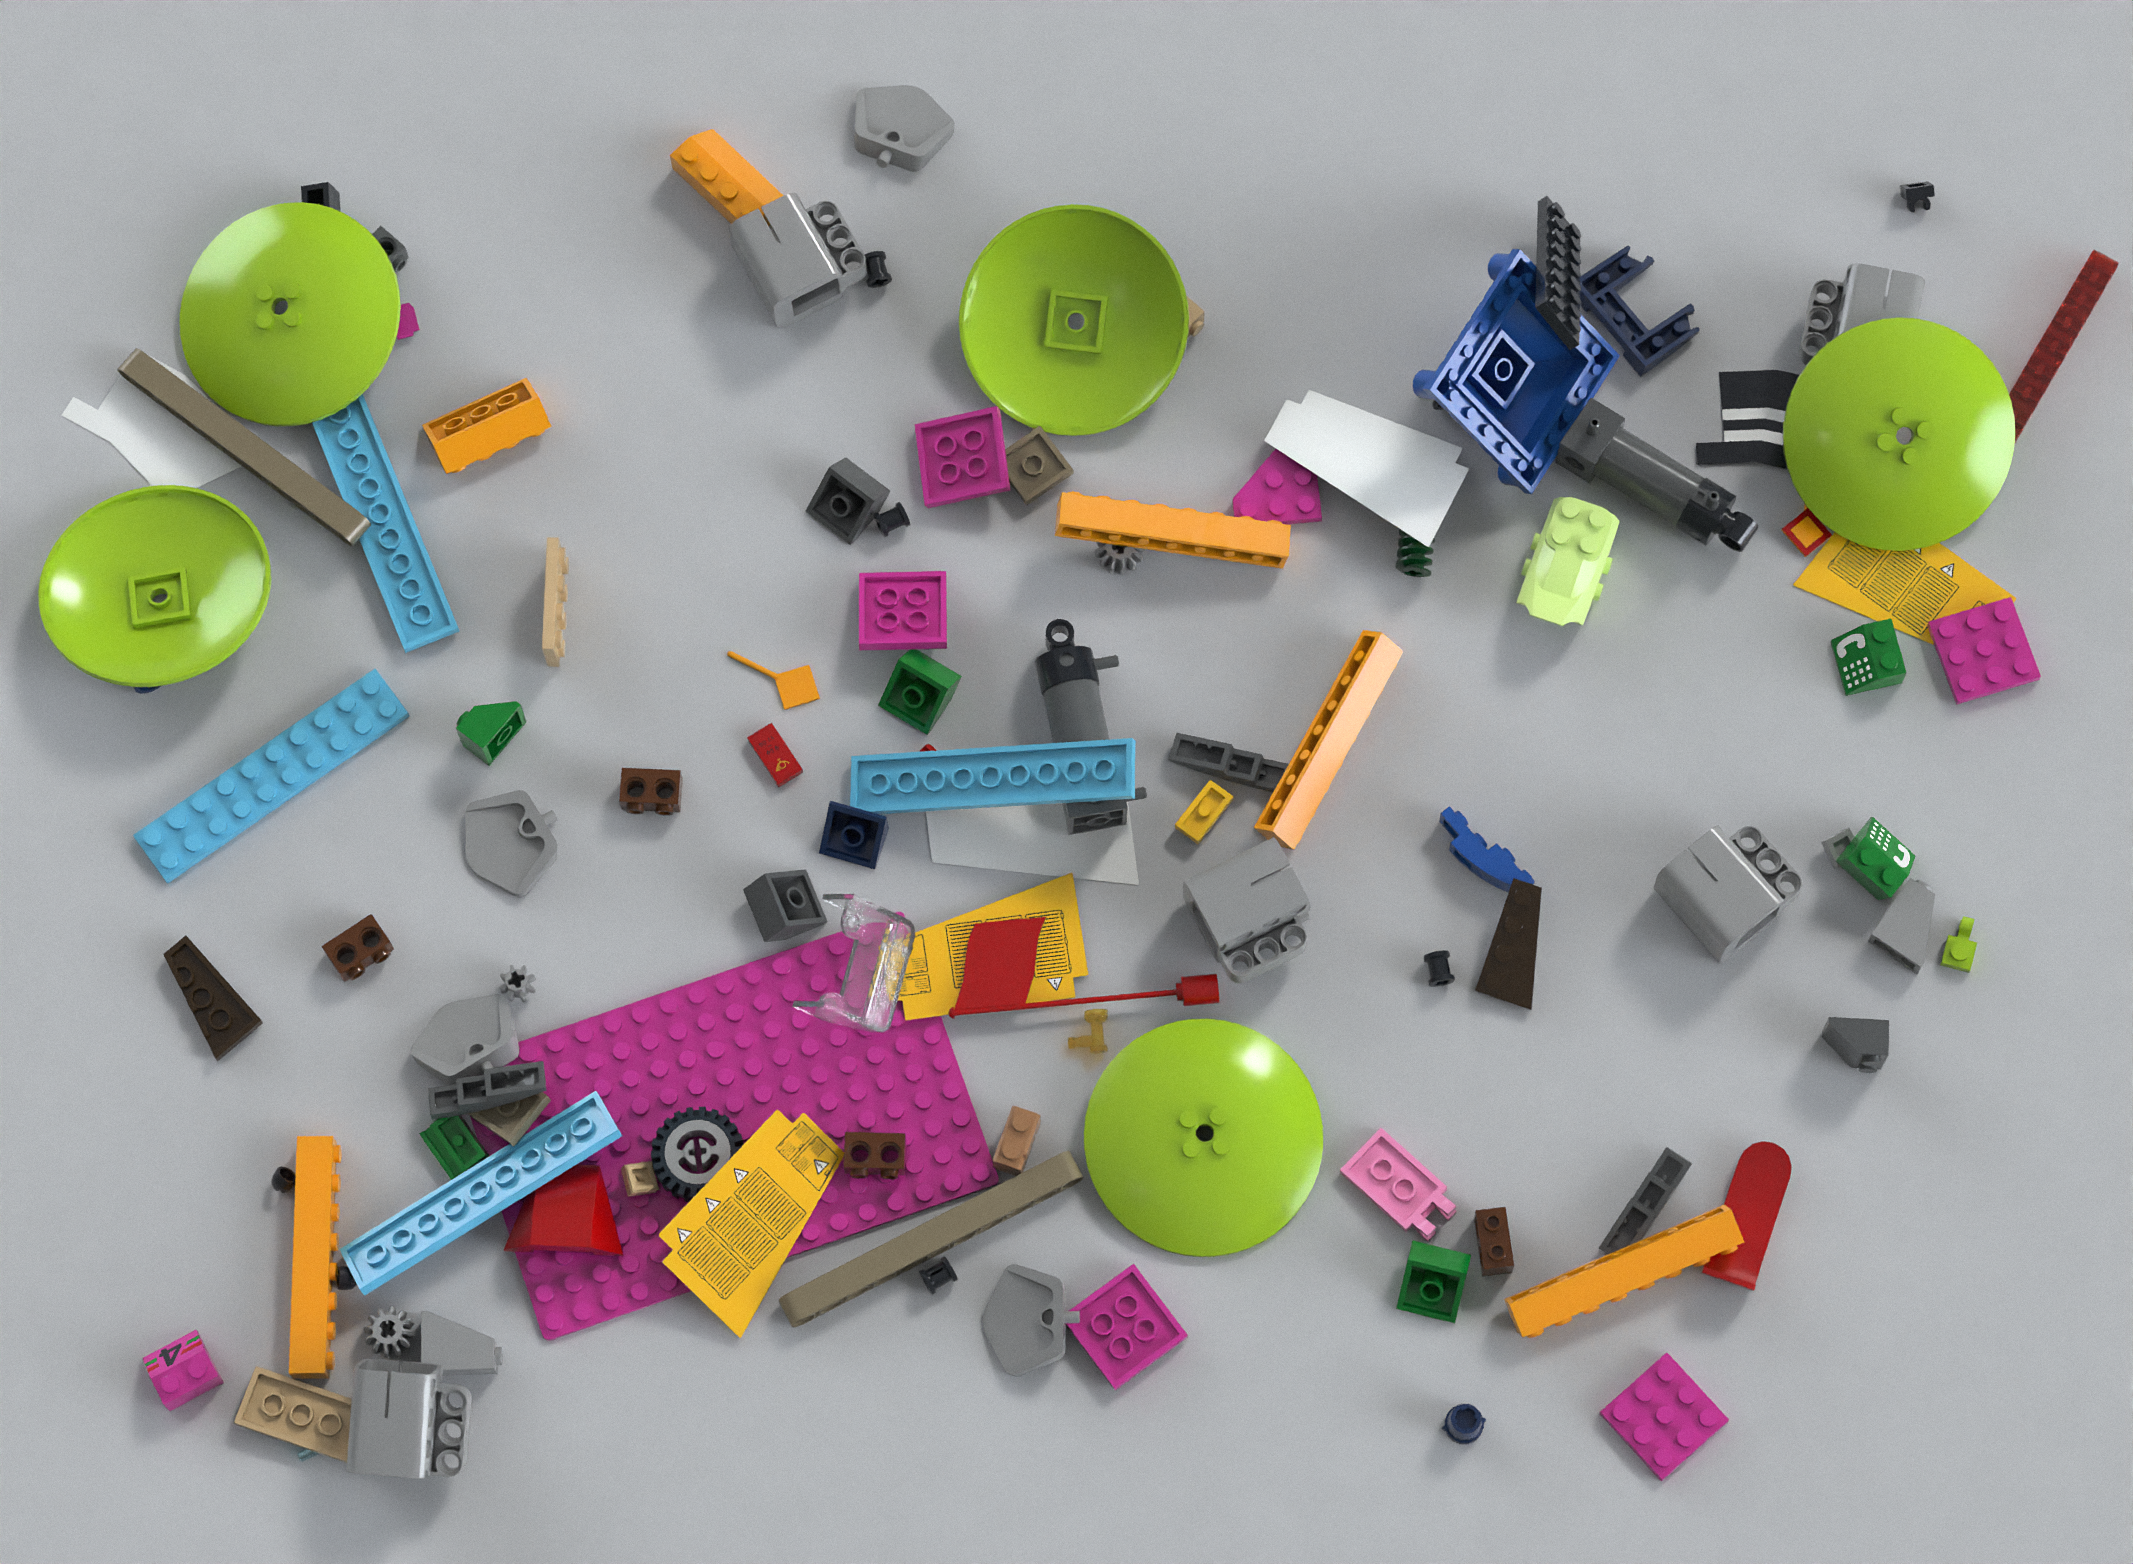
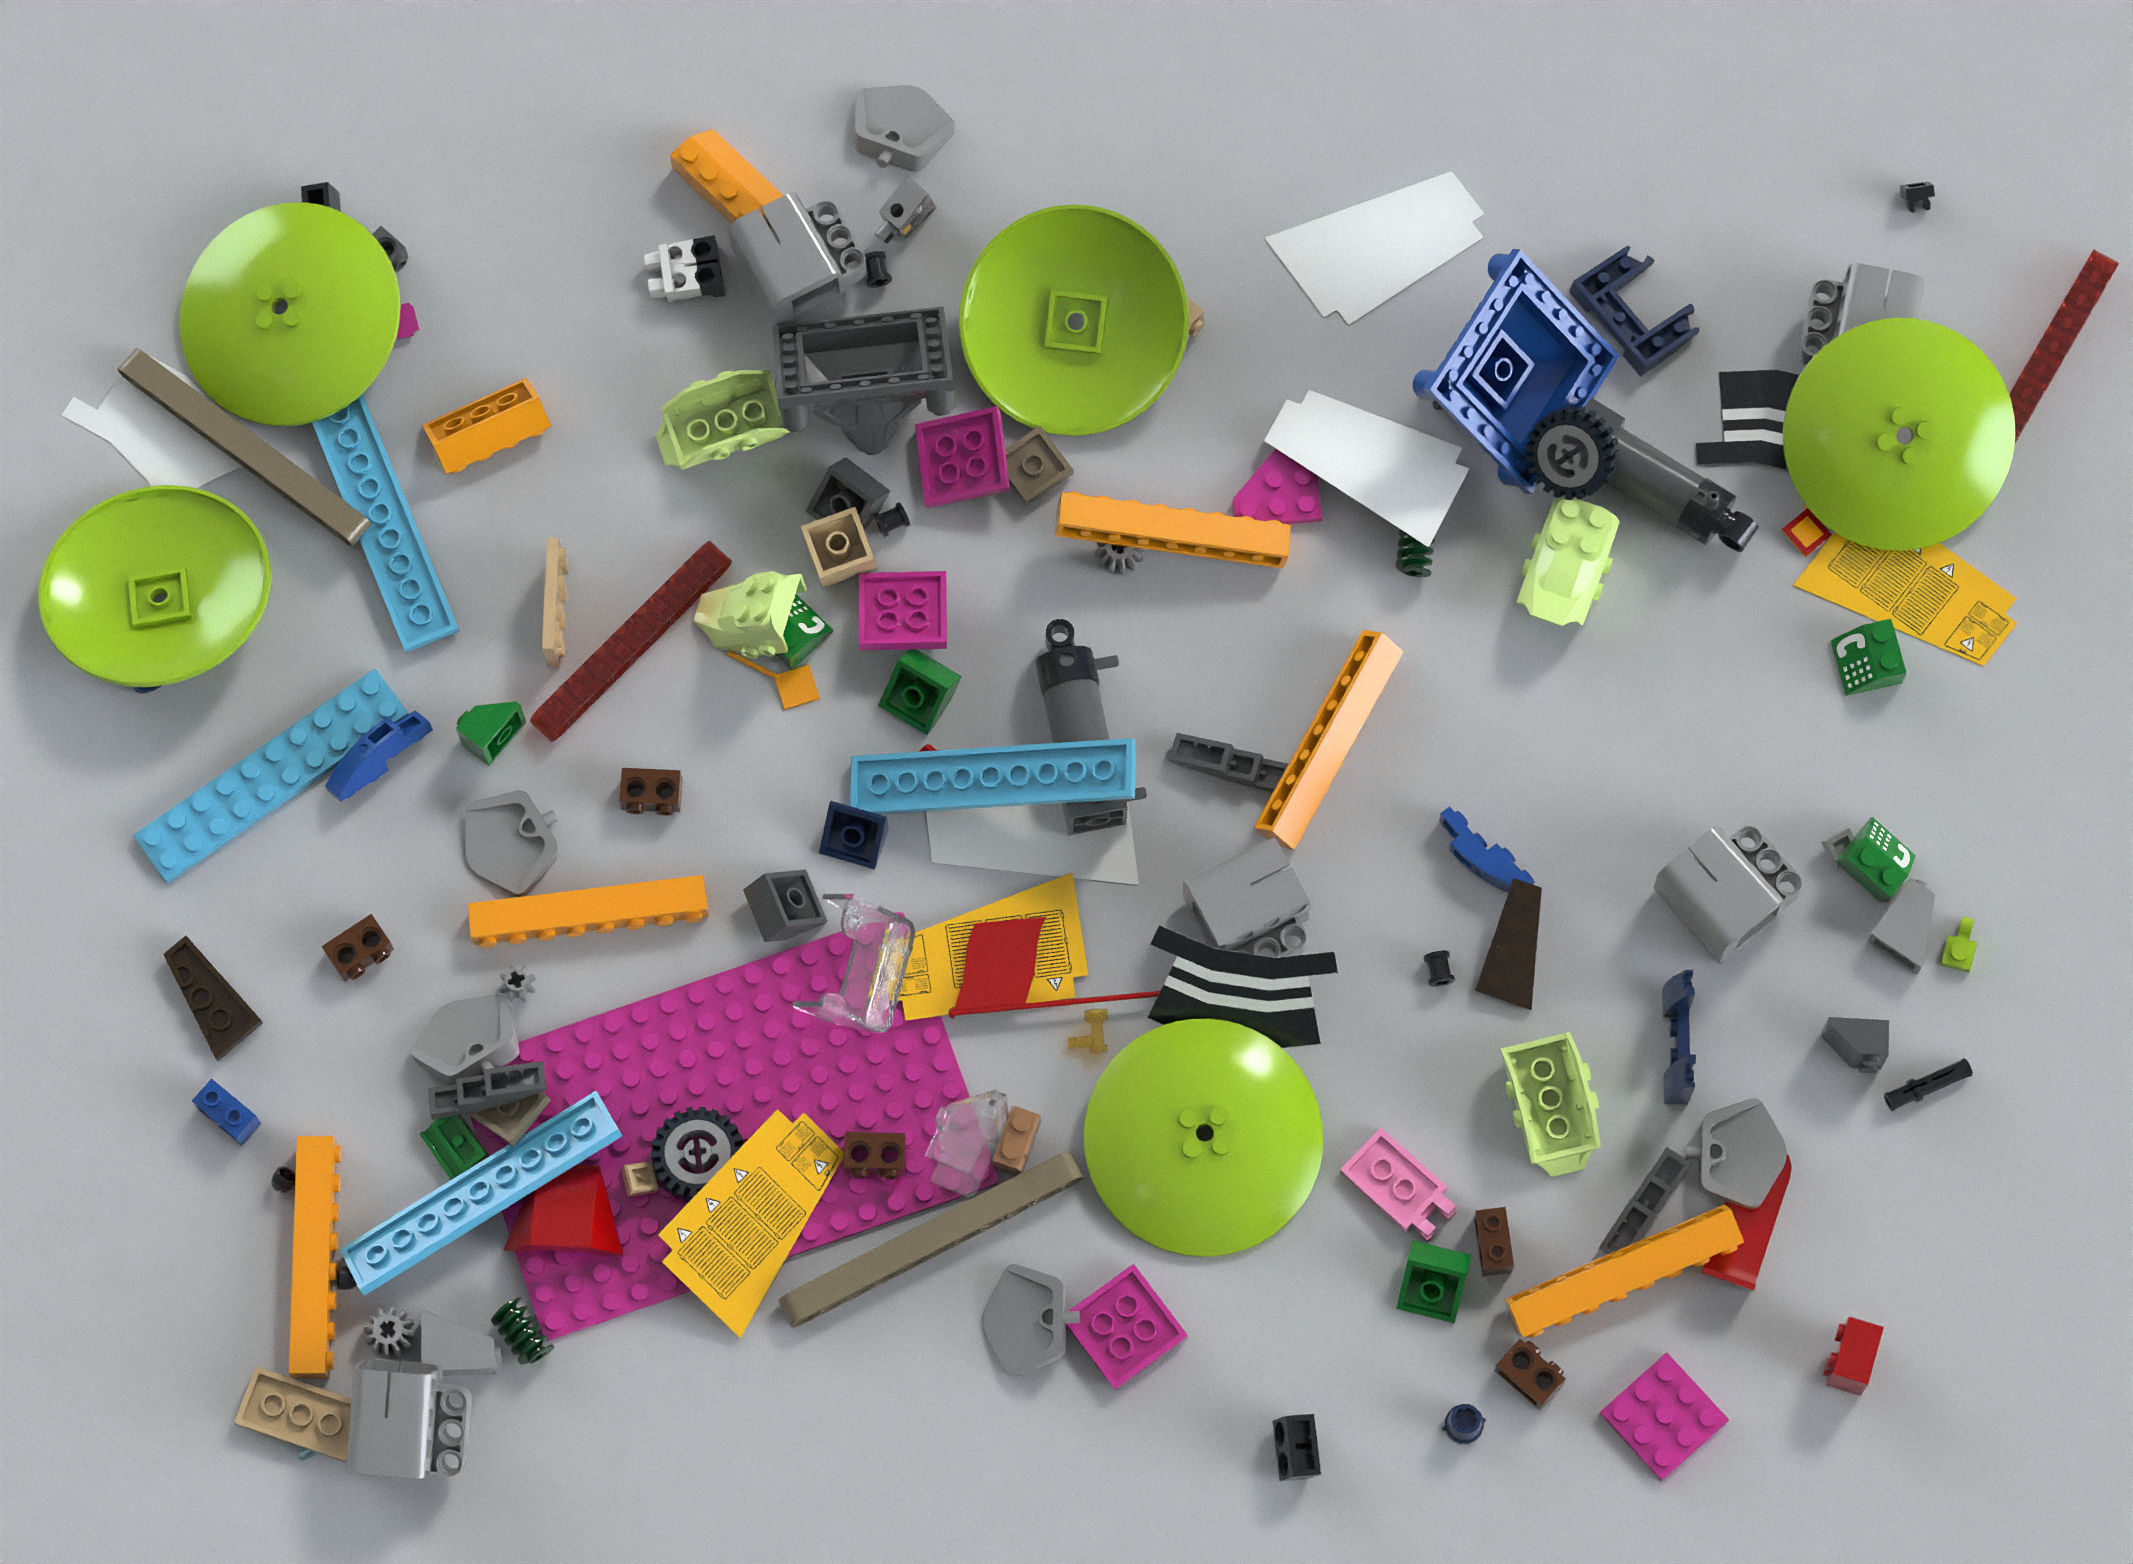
(182, 1370): dark pink slope -> none
(226, 1112): none -> blue brick
(367, 757): none -> blue slope
(519, 1333): none -> dark green piece
(588, 910): none -> light orange brick
(630, 641): none -> clear red beam
(687, 268): none -> white hips
(720, 418): none -> yellowish green slope
(750, 614): none -> yellowish green slope
(775, 755): red tile -> none
(802, 633): none -> green slope
(838, 547): none -> tan slope
(863, 372): none -> dark grey piece
(904, 211): none -> light grey torso
(938, 1275): black bush -> none
(967, 1141): none -> clear windscreen
(1204, 811): yellow plate -> none
(1241, 989): none -> black sticker
(1296, 1447): none -> black brick
(1379, 246): none -> white sticker
(1524, 1379): none -> reddish brown brick
(1553, 1102): none -> yellowish green slope
(1557, 431): none -> wheel
(1558, 272): black plate -> none
(1676, 1002): none -> dark blue wedge
(1739, 1153): none -> light grey animal
(1855, 1357): none -> red slope
(1916, 1089): none -> black pin
(1983, 650): dark pink plate -> none

